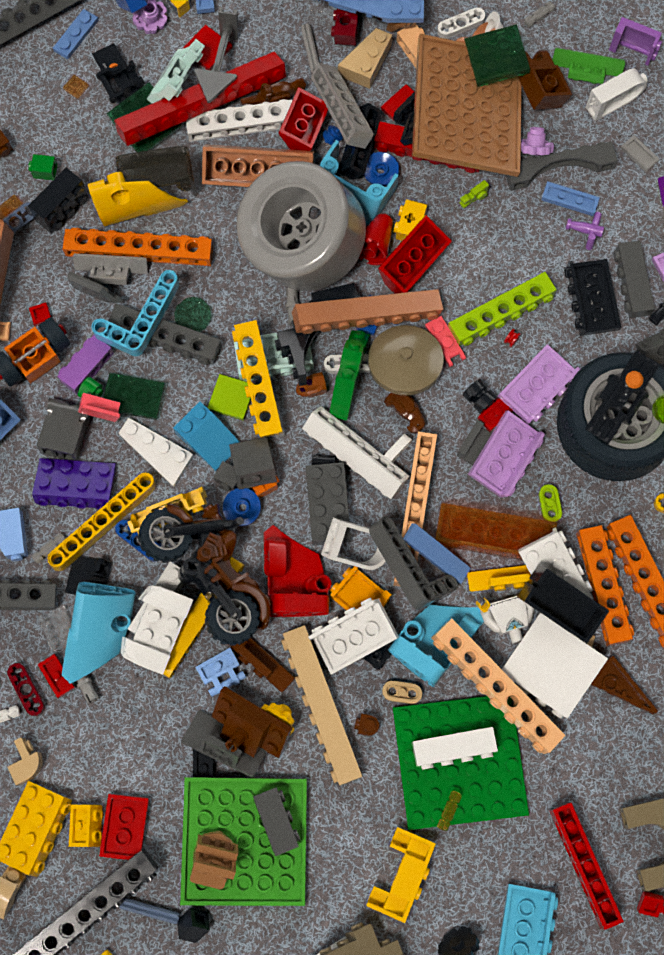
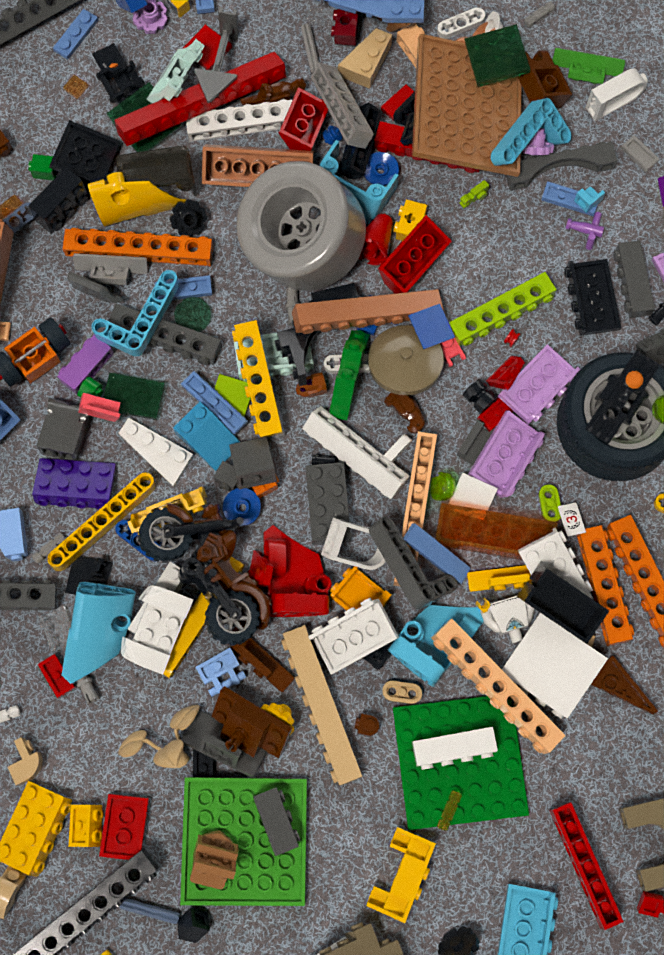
(24, 674): dark red beam -> none
(39, 313): red tile -> none
(85, 153): none -> black plate
(172, 754): none -> tan plant
(188, 217): none -> black plant
(191, 287): none -> medium blue plate
(214, 402): none -> medium blue tile
(260, 569): none -> red wing
(431, 326): none -> blue piece
(446, 481): none -> clear neon green hair
(473, 493): none -> white piece
(506, 373): none -> red wing
(537, 114): none -> medium azure beam
(571, 519): none -> white sticker
(588, 198): none -> medium azure panel
(637, 38): medium lavender panel -> none

